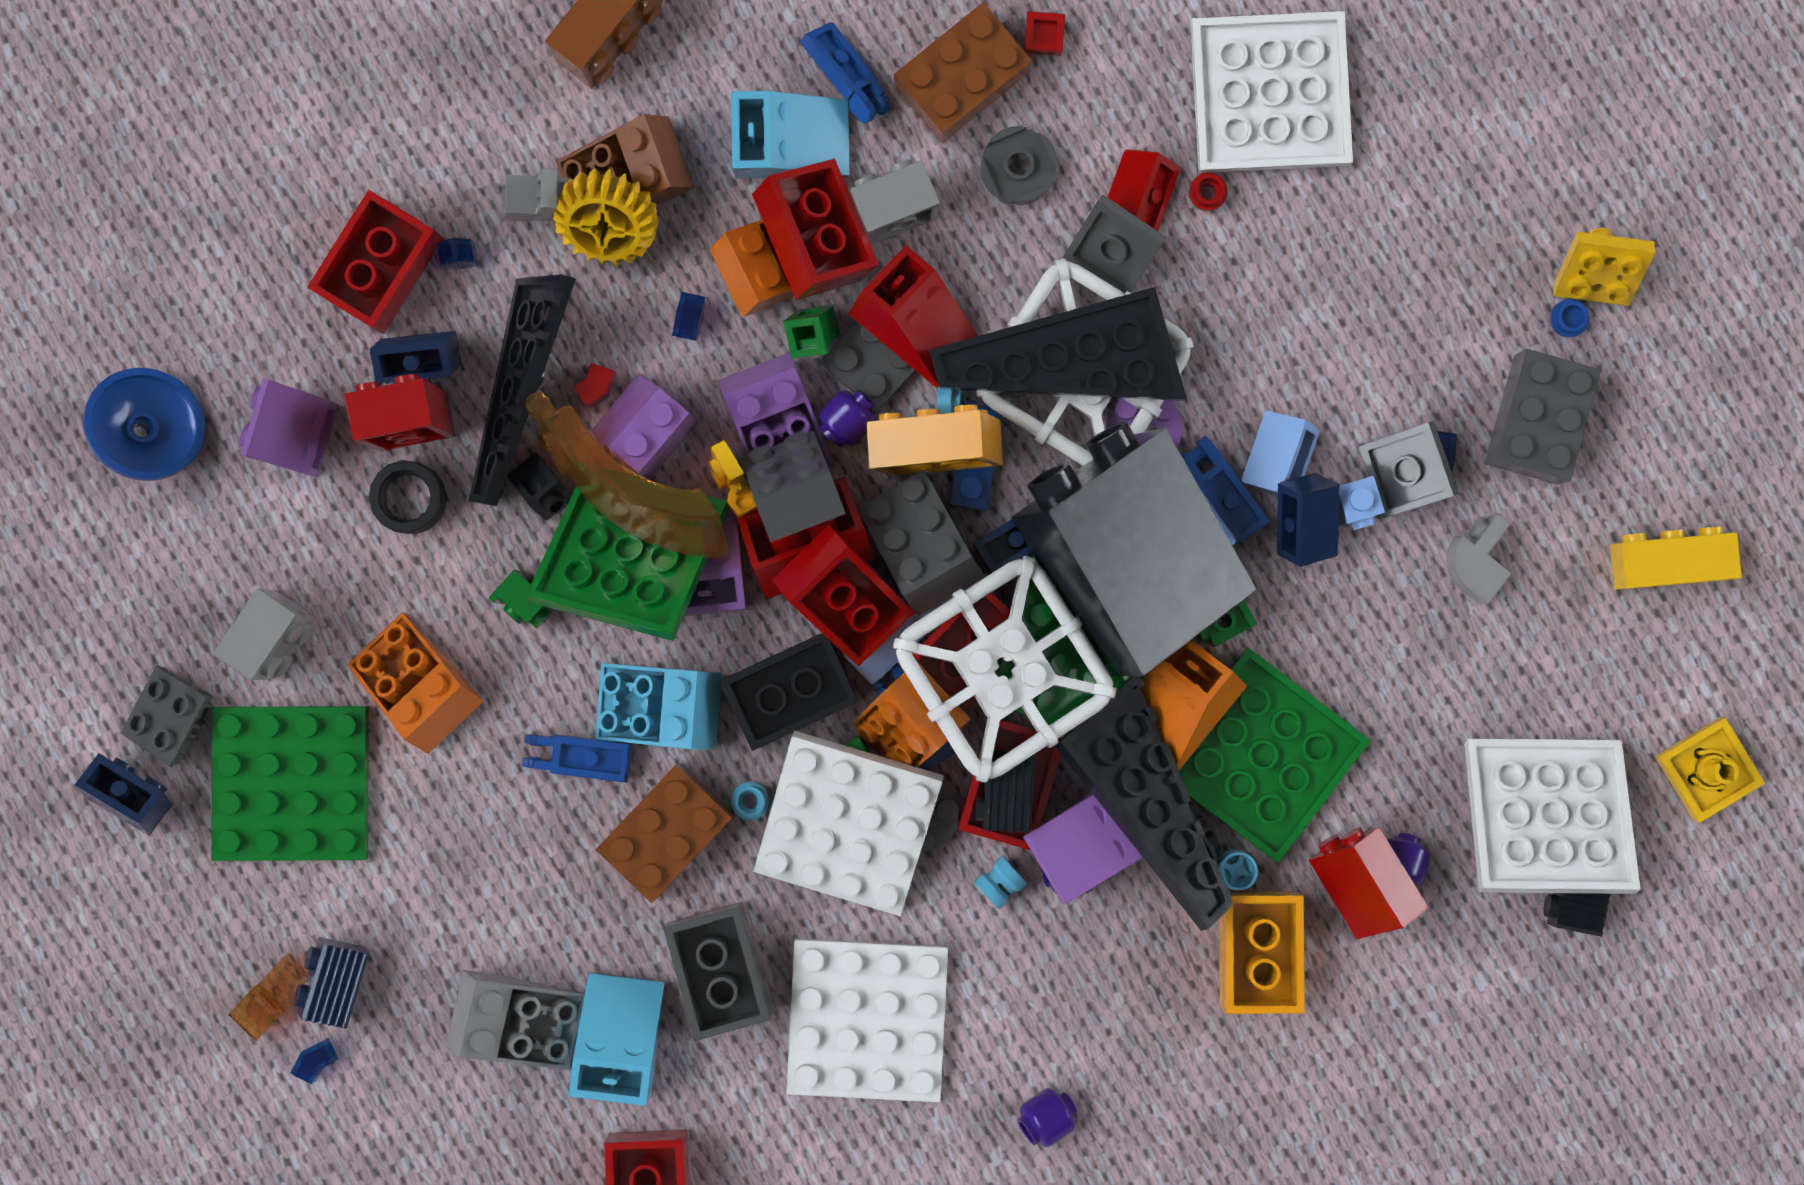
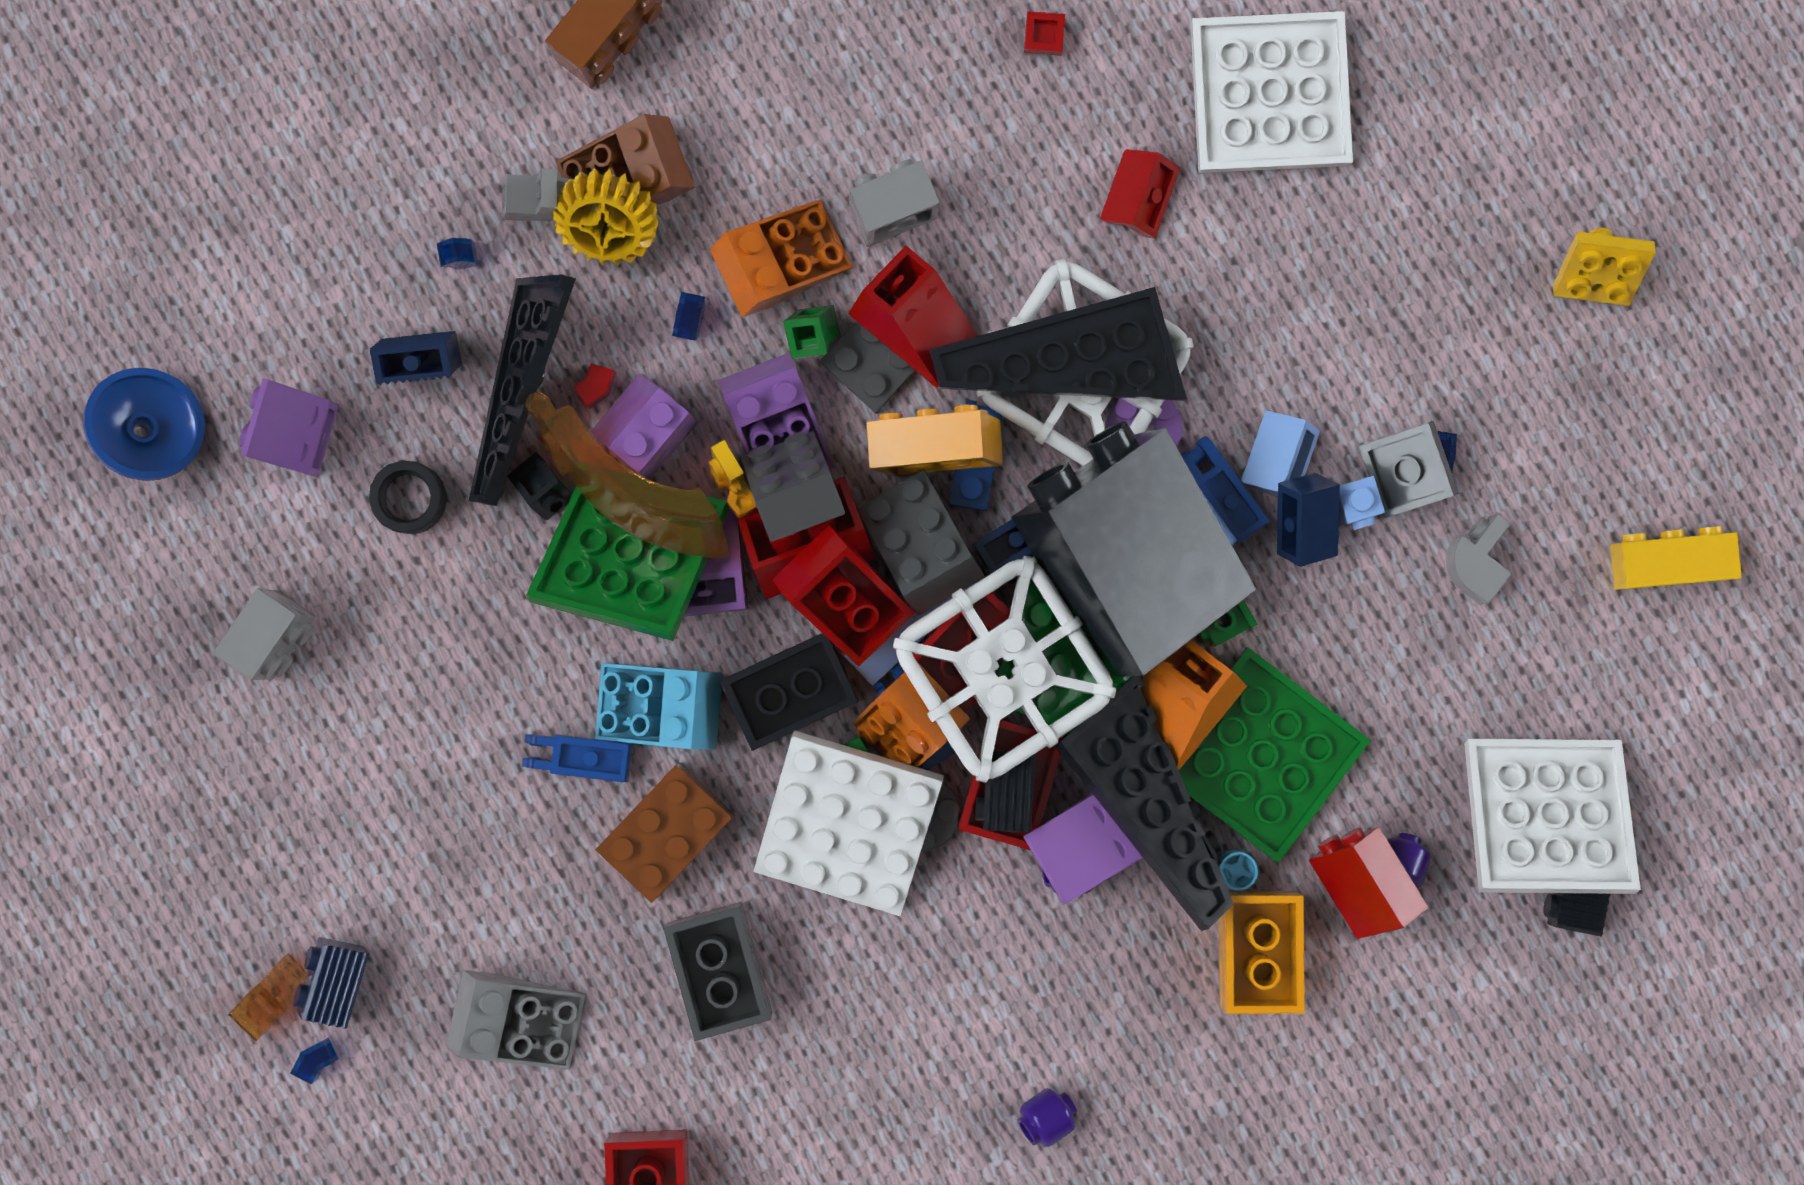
(124, 794): dark blue brick -> none
(166, 716): dark grey hinge -> none
(290, 783): green plate -> none
(375, 262): red brick -> none
(399, 413): red brick -> none
(414, 684): orange slope -> none
(513, 593): green brick -> none
(617, 1039): medium azure slope -> none
(738, 804): medium azure plate -> none
(786, 132): medium azure slope -> none
(815, 228): red brick -> none
(846, 417): dark purple head -> none
(847, 72): blue hinge -> none
(867, 1020): white plate -> none
(948, 399): medium azure plate -> none
(962, 72): dark orange brick -> none
(1009, 881): medium azure wheel -> none
(1029, 146): dark grey plate -> none
(1114, 245): dark grey plate -> none
(1213, 181): red plate -> none
(1542, 416): dark grey brick -> none
(1569, 318): blue plate -> none
(1721, 764): yellow plate -> none

